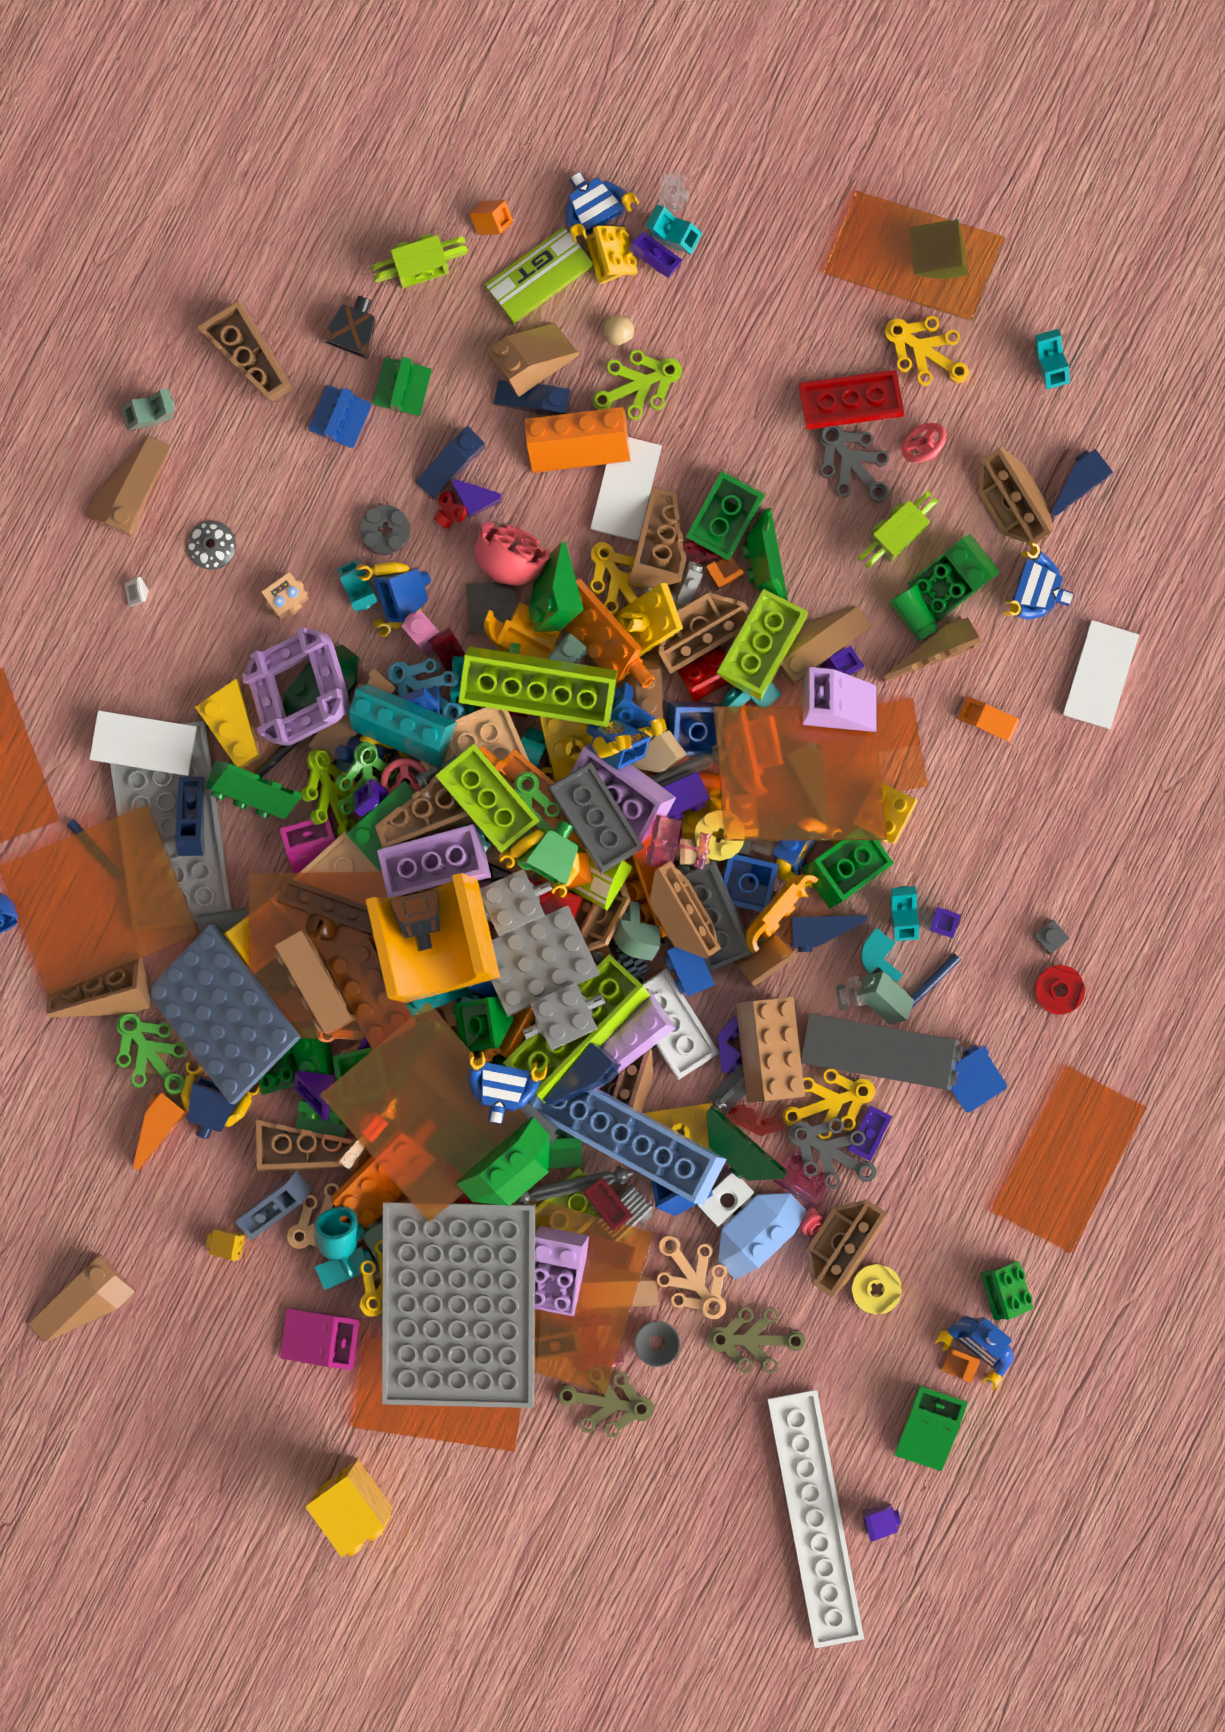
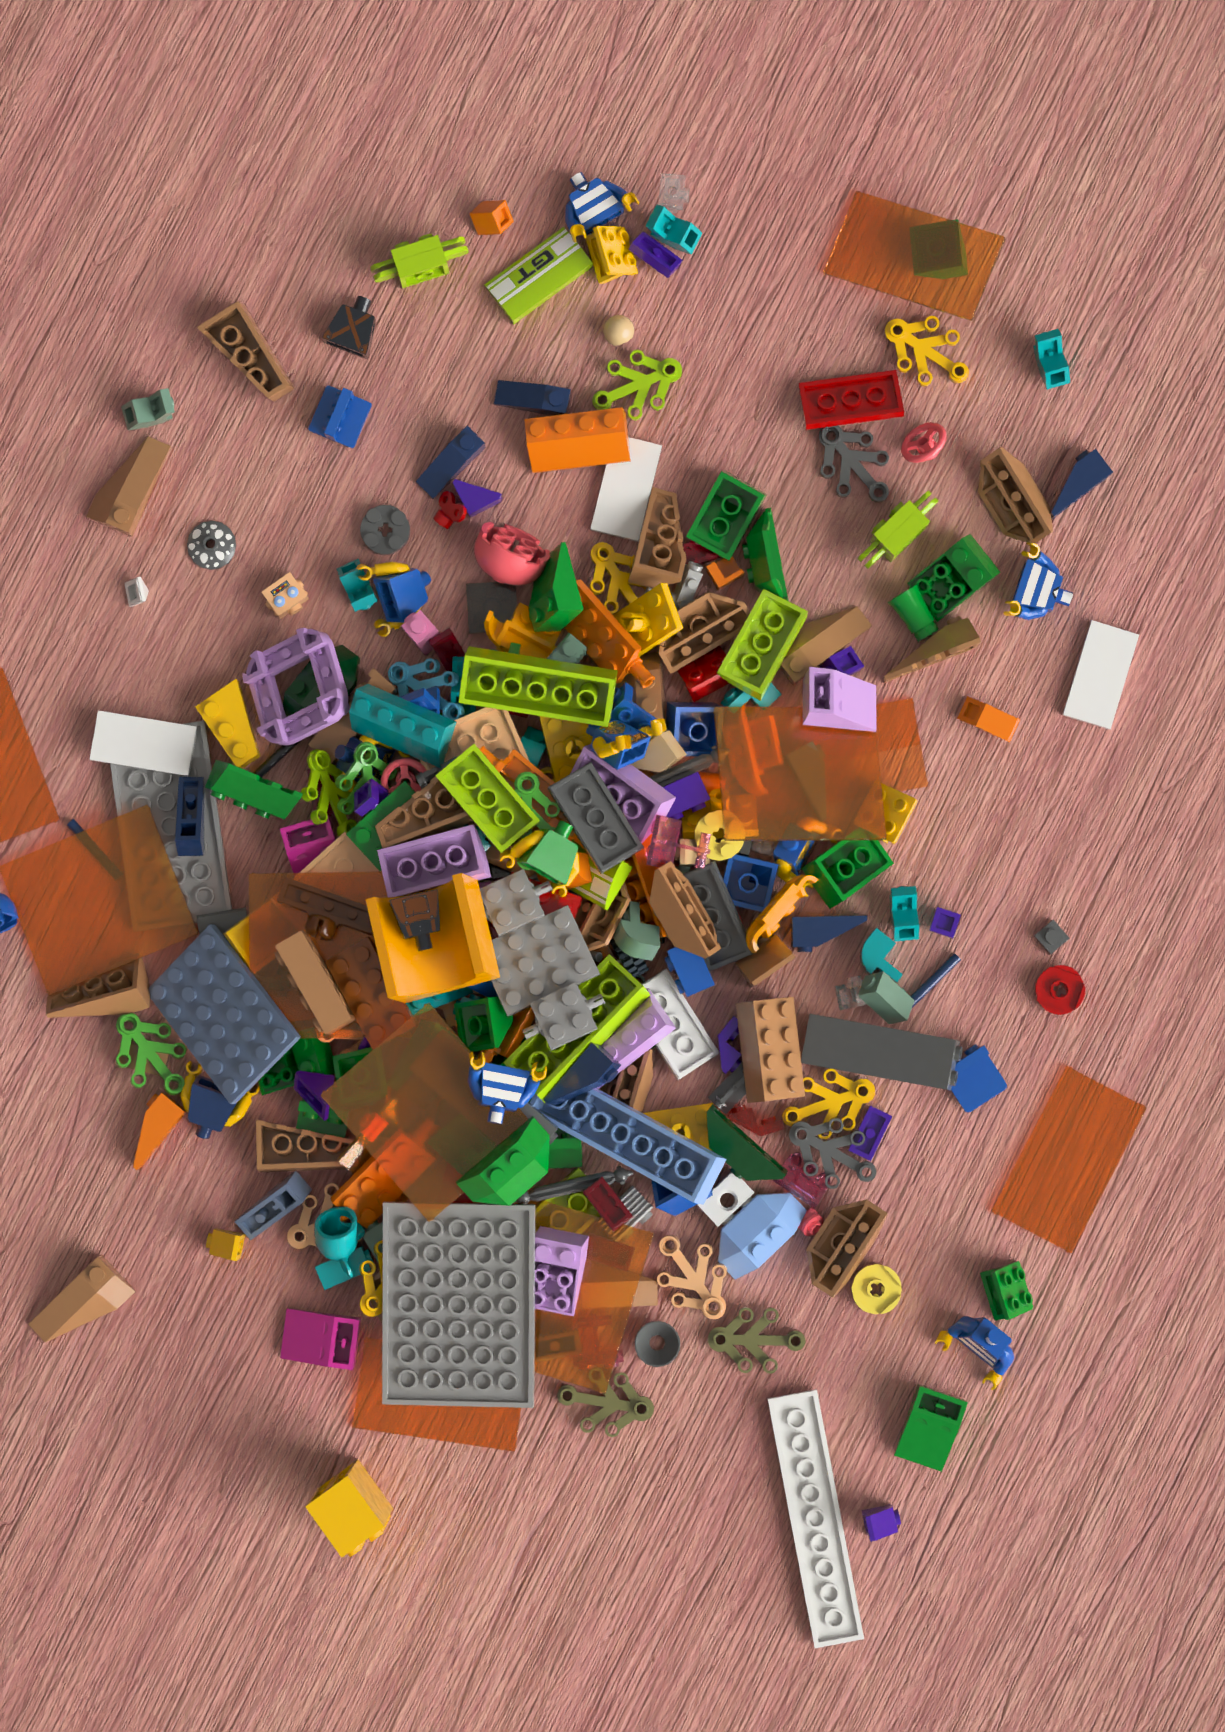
(402, 386): green bracket -> none
(531, 356): medium nougat slope -> none
(960, 1364): orange panel -> none

